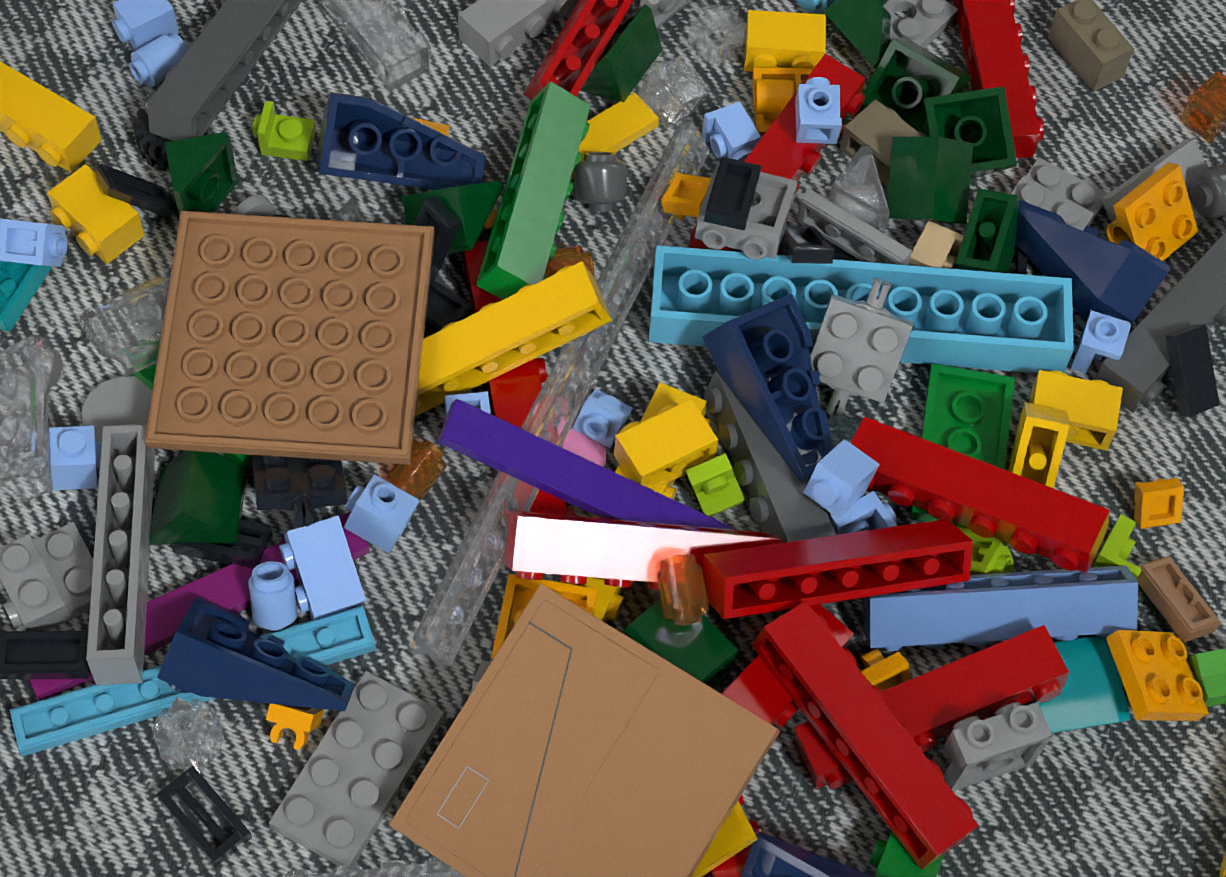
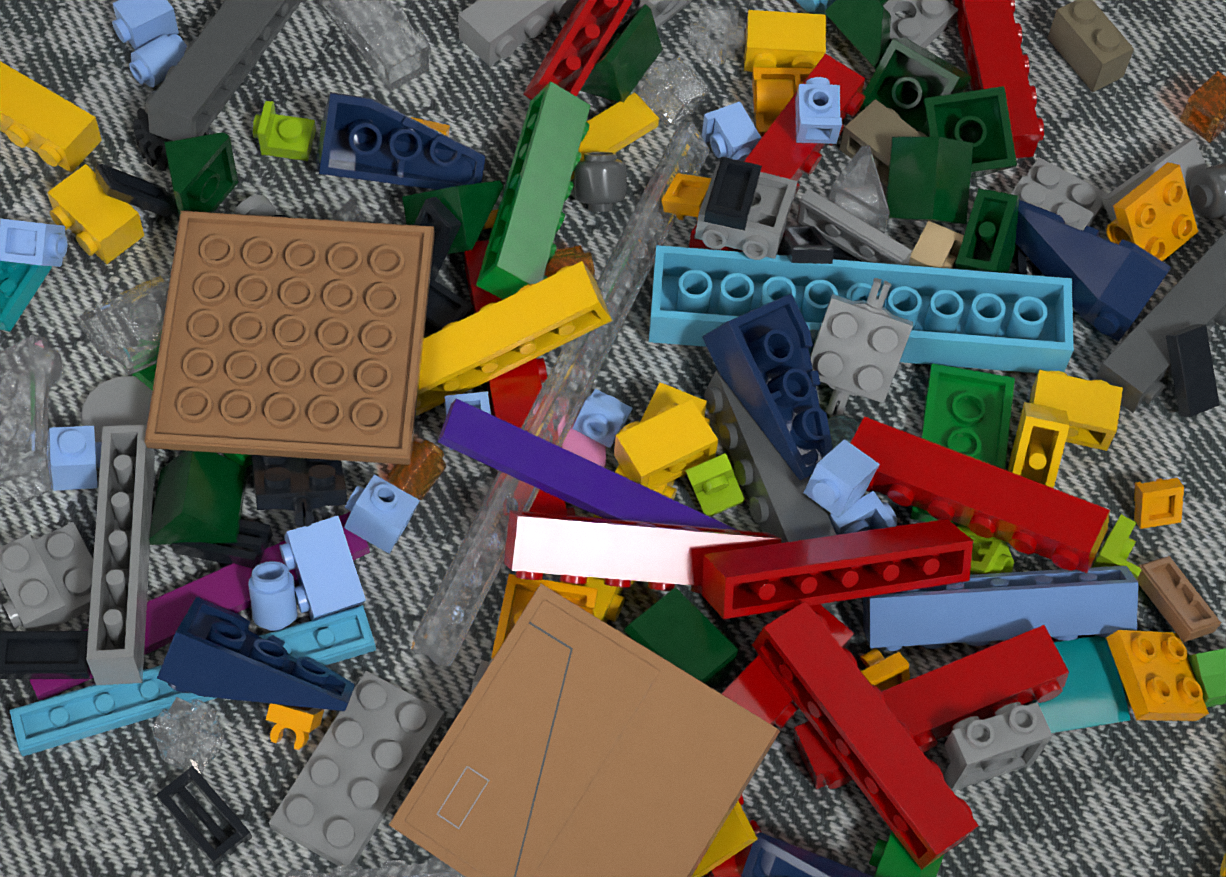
(682, 589): clear orange brick -> none
(1099, 338): light blue bracket -> none

